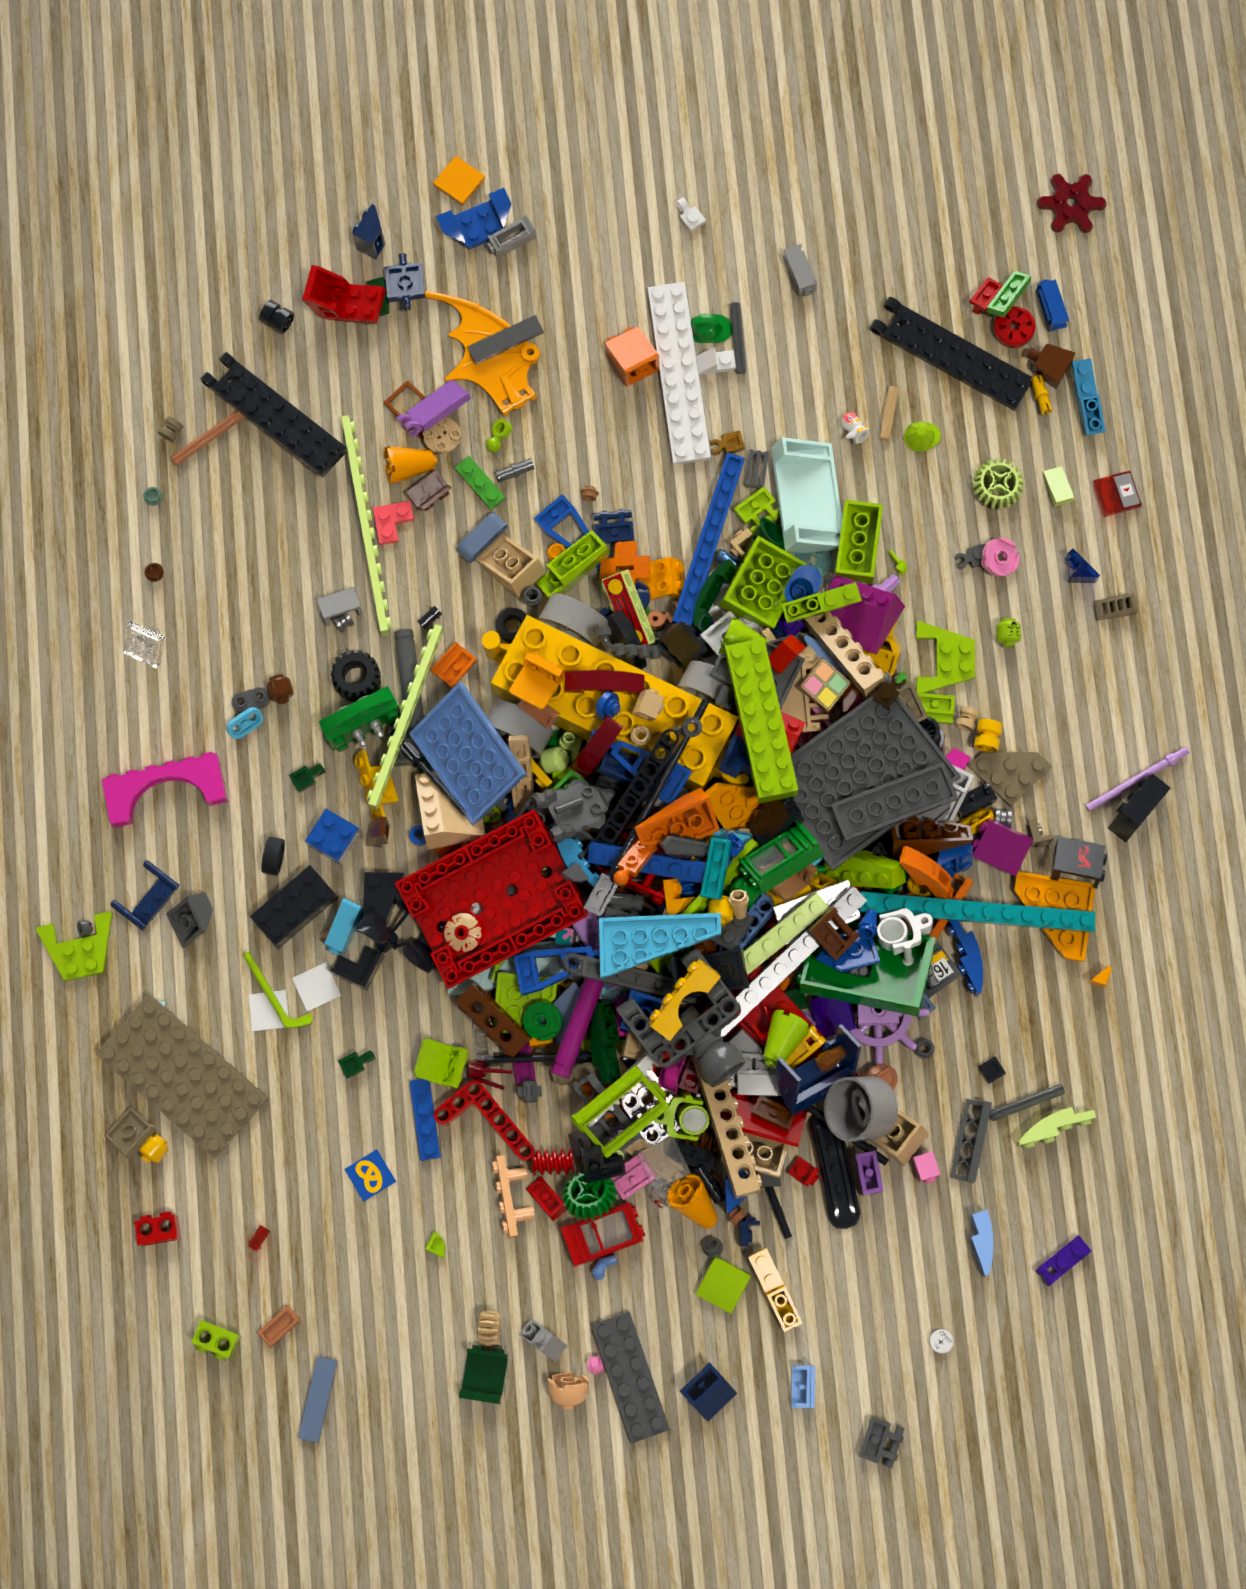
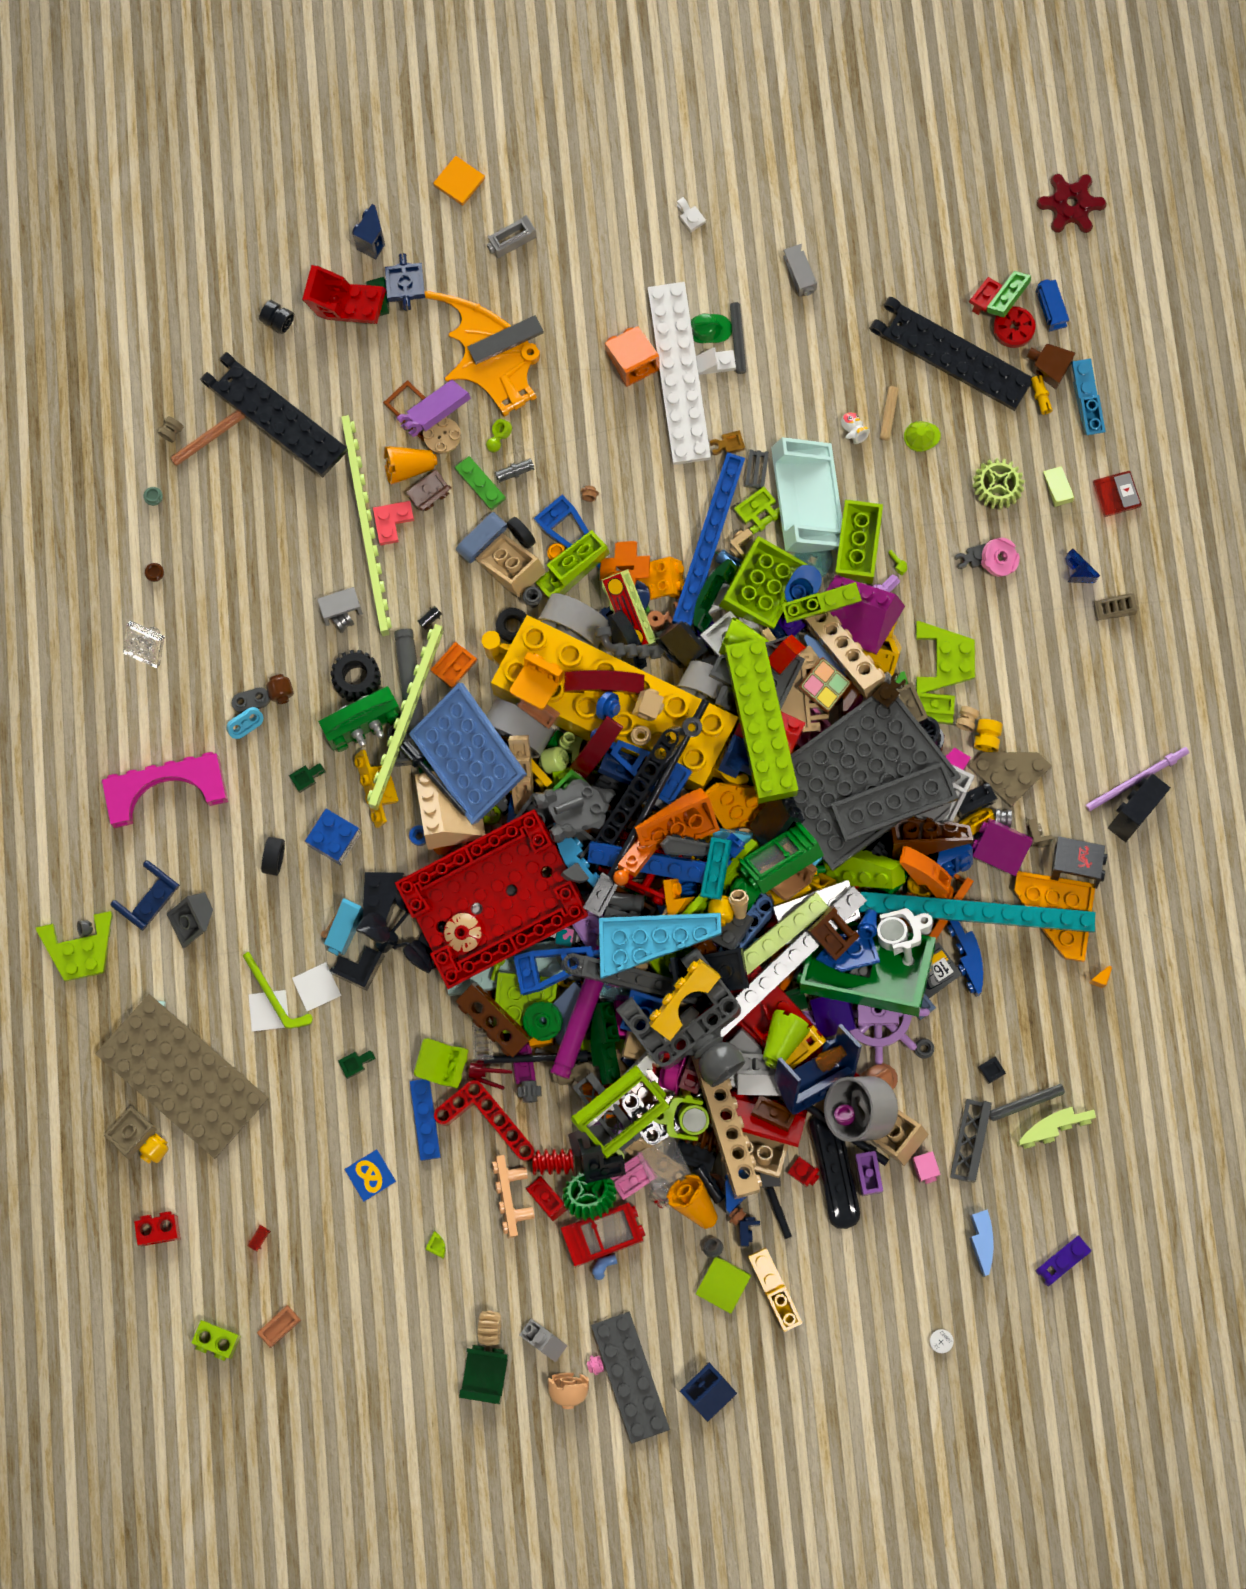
(294, 907): black brick -> none
(317, 1399): sand blue tile -> none
(378, 832): reddish brown slope -> none
(477, 223): blue piece -> none
(521, 532): none -> black tyre
(614, 532): dark blue plate -> none
(771, 532): dark green piece -> none
(803, 1387): light blue hinge -> none
(844, 1115): none -> magenta tile
(875, 1440): dark grey plate -> none
(1008, 632): lime head -> none

